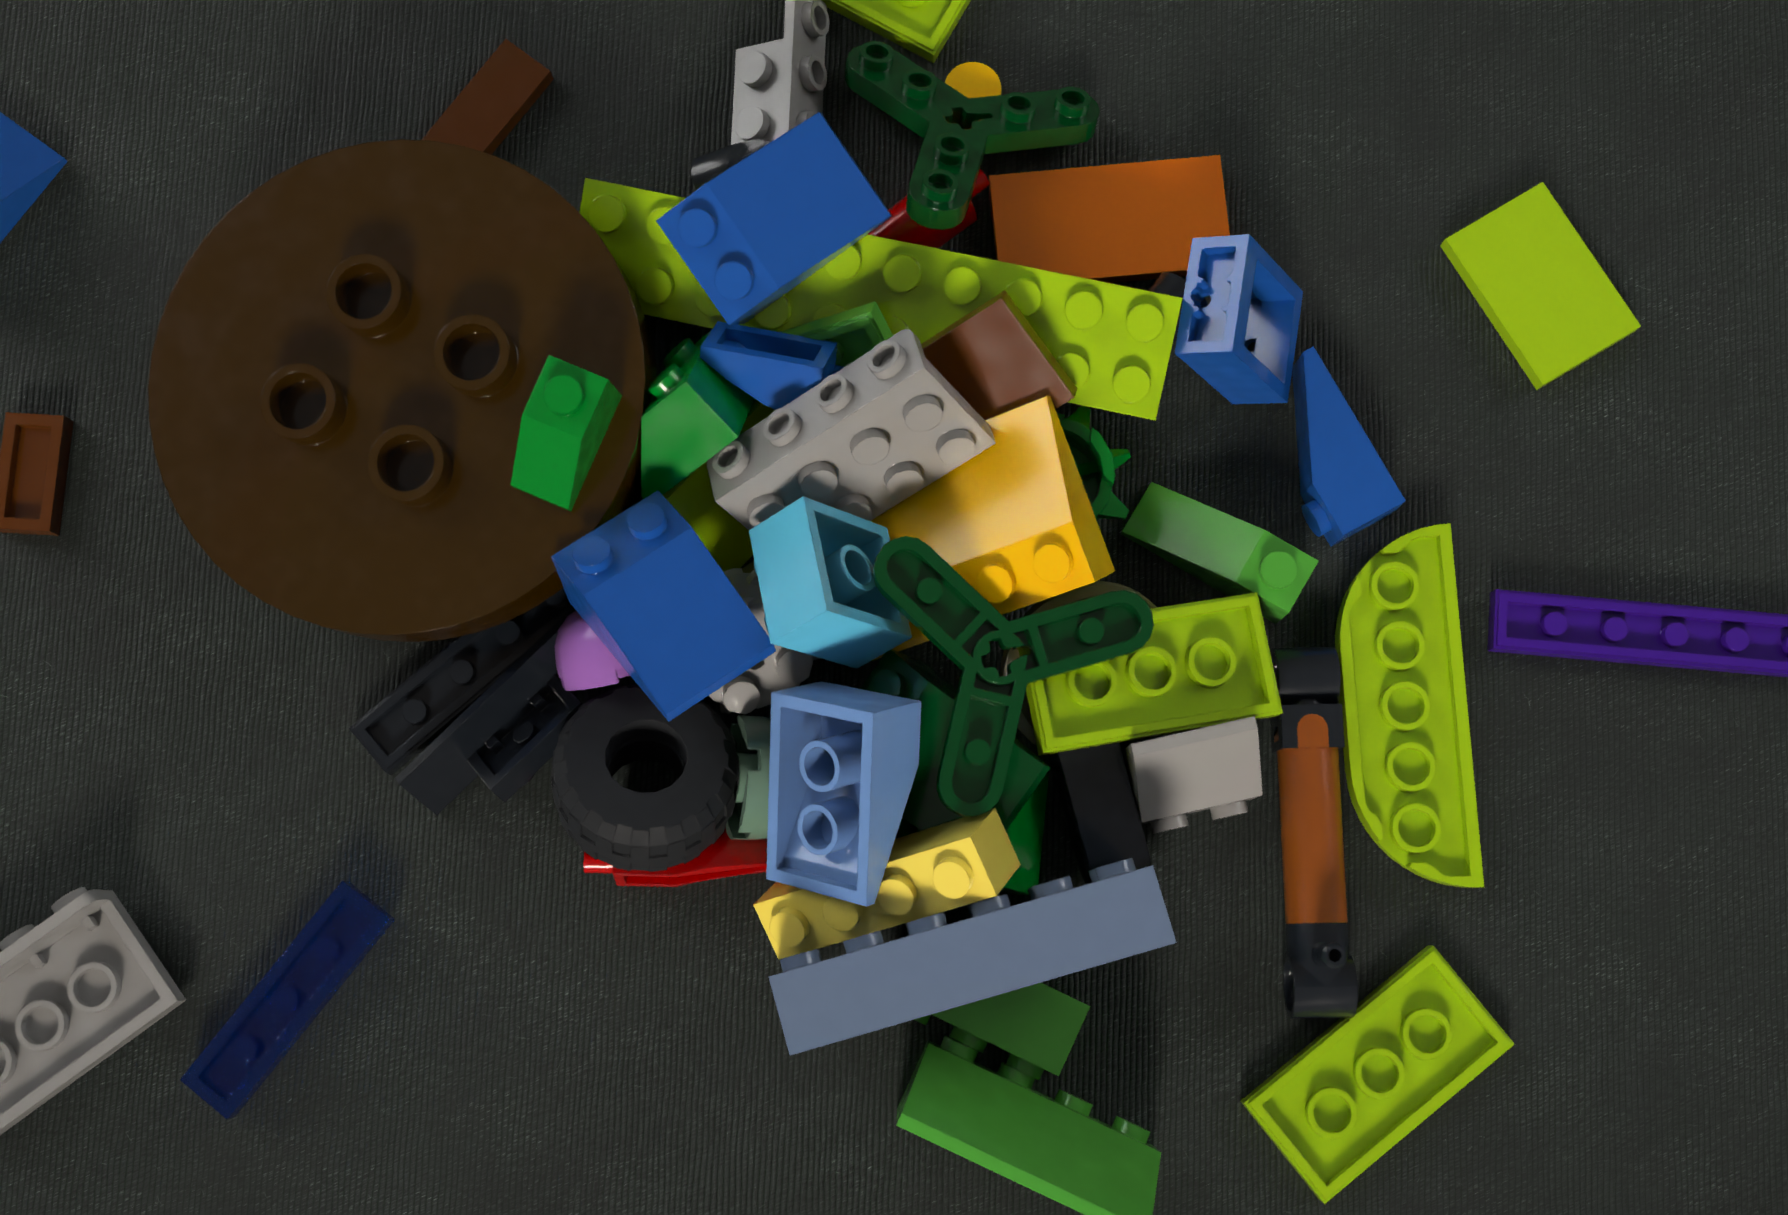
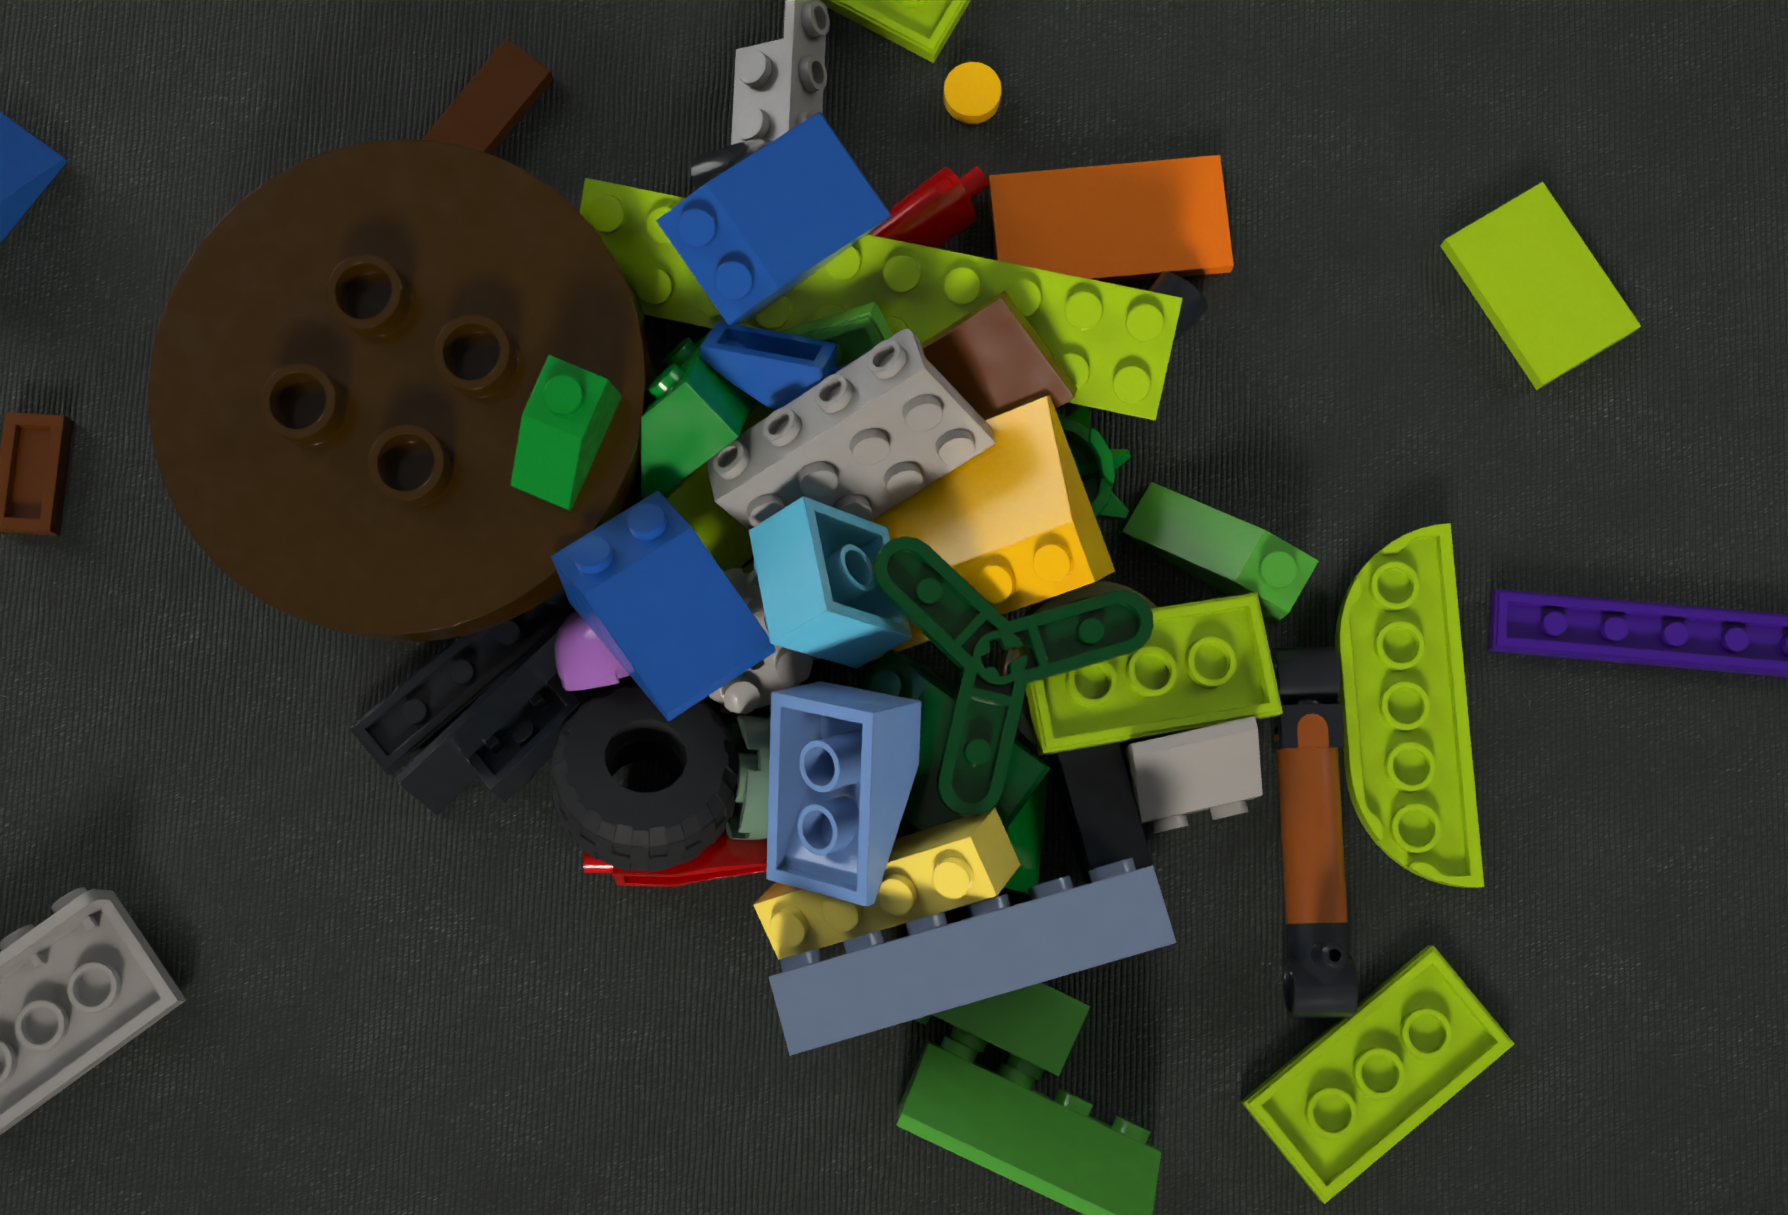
(287, 1000): clear blue plate -> none
(961, 128): dark green piece -> none
(1248, 304): blue window -> none
(1338, 466): blue slope -> none

